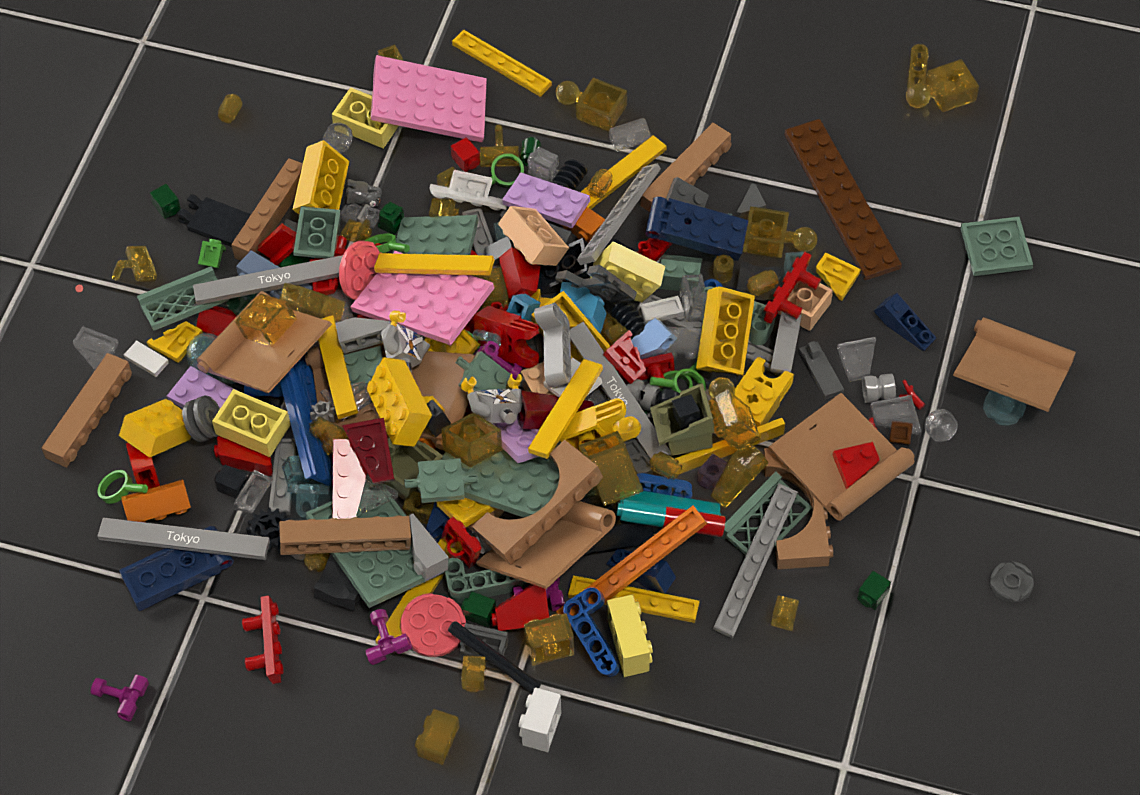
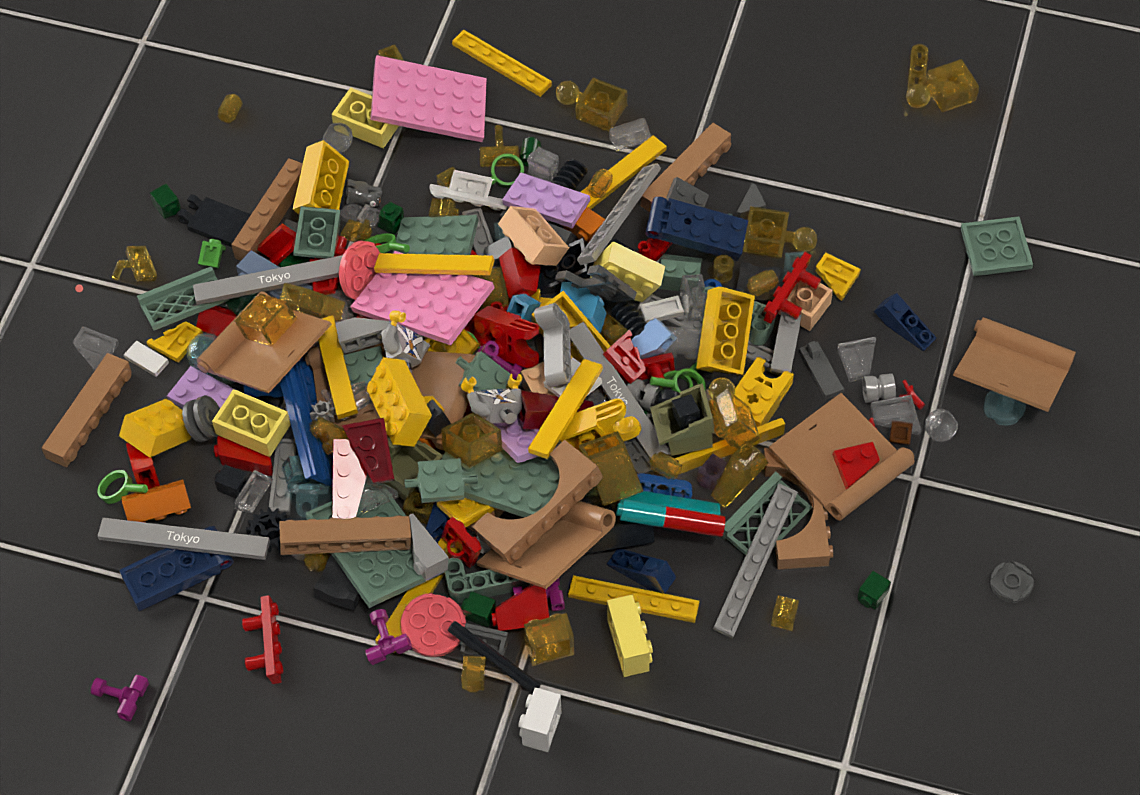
(437, 736): clear yellow brick -> none
(465, 154): red brick -> none
(486, 336): clear light blue arm -> none
(594, 635): blue beam -> none
(645, 557): orange plate -> none
(842, 199): reddish brown plate -> none

